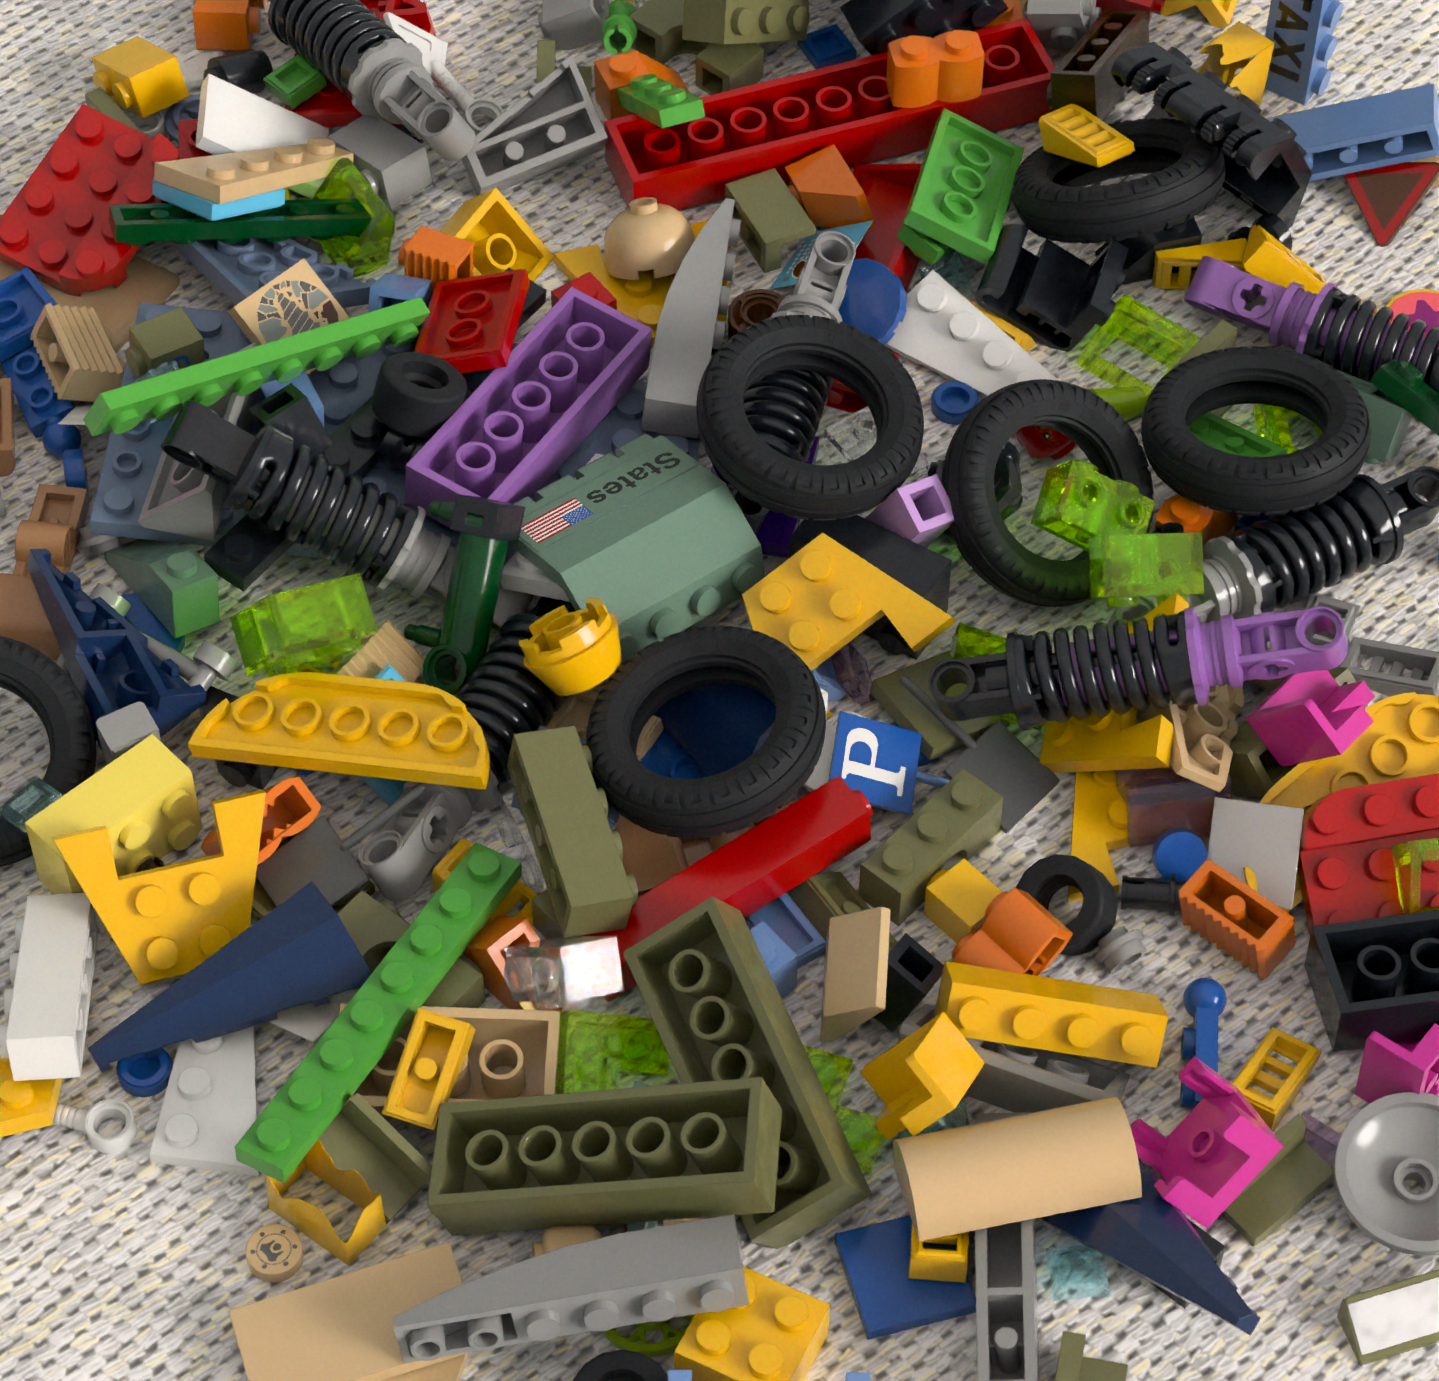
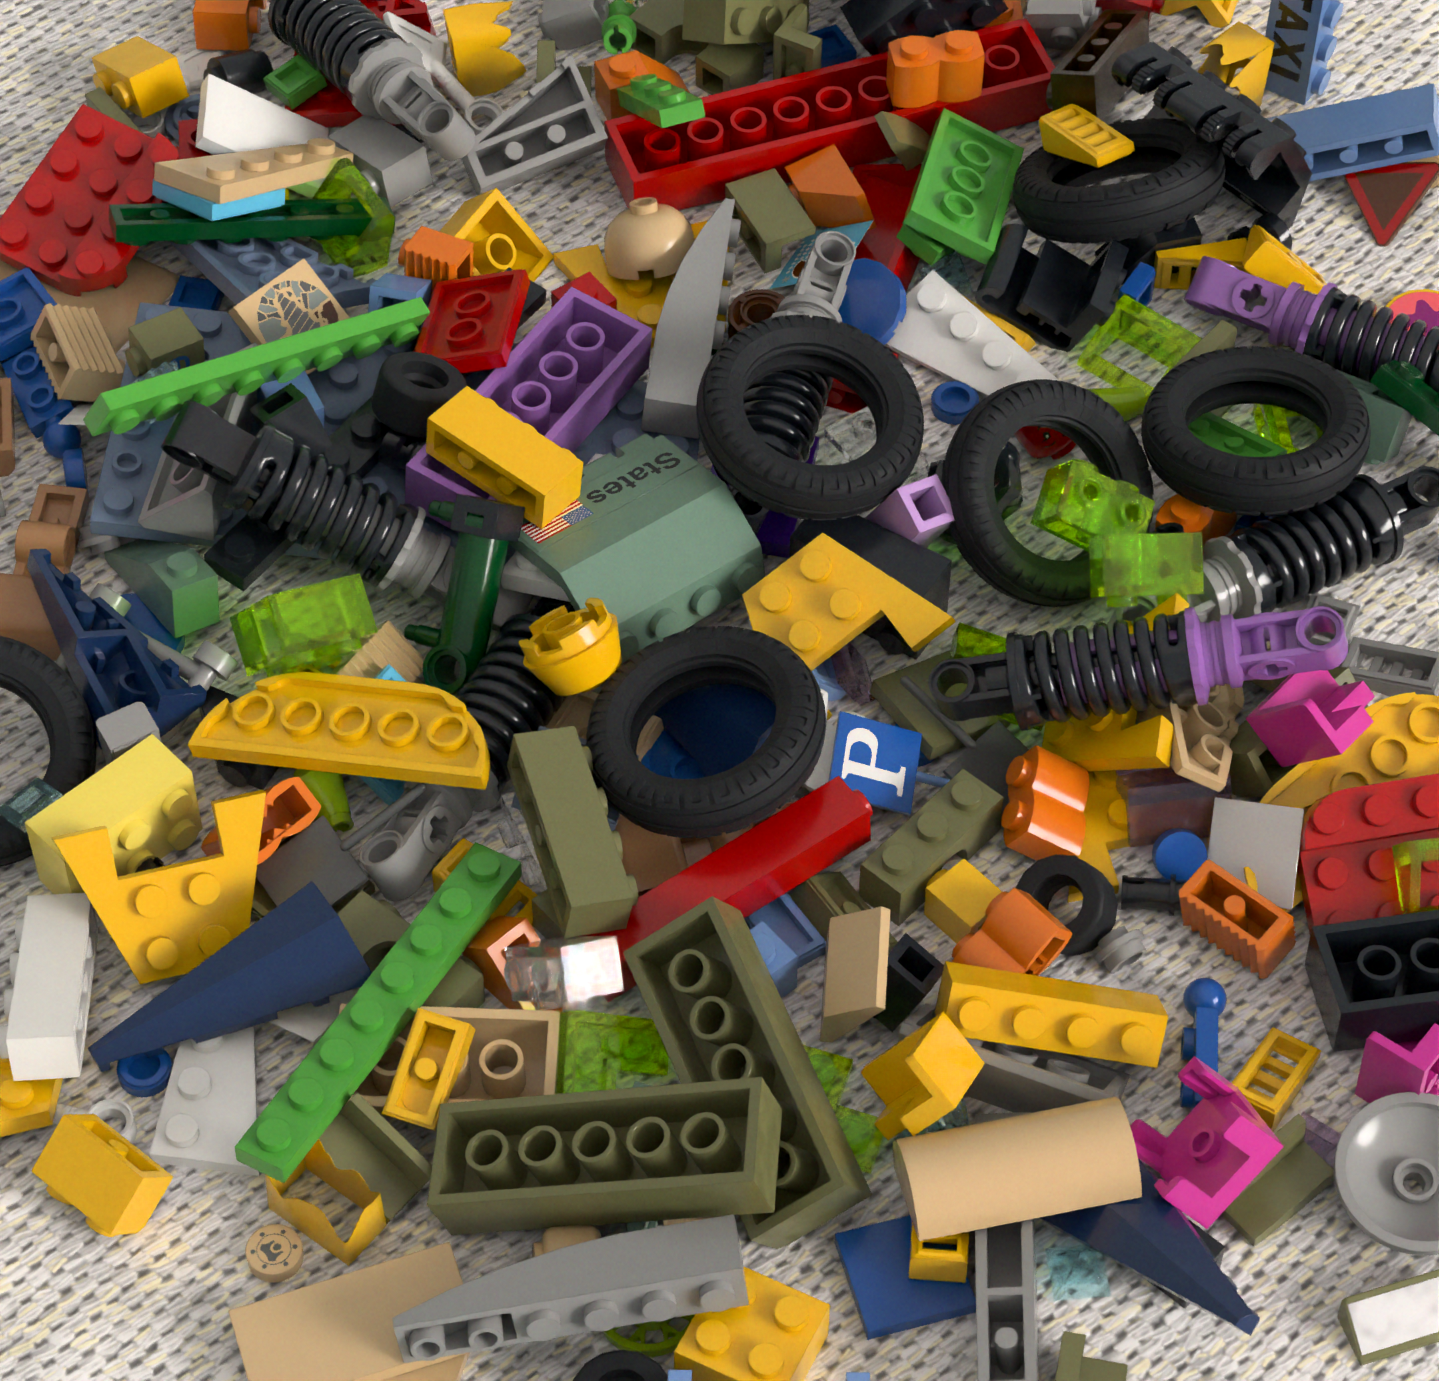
(101, 1175): none -> yellow brick
(196, 293): none -> blue tile
(331, 794): none -> lime cone
(475, 47): none -> yellow piece
(504, 456): none -> yellow brick
(794, 48): none -> olive panel
(904, 138): none -> olive slope
(1045, 805): none -> orange brick
(1140, 284): none -> blue tile

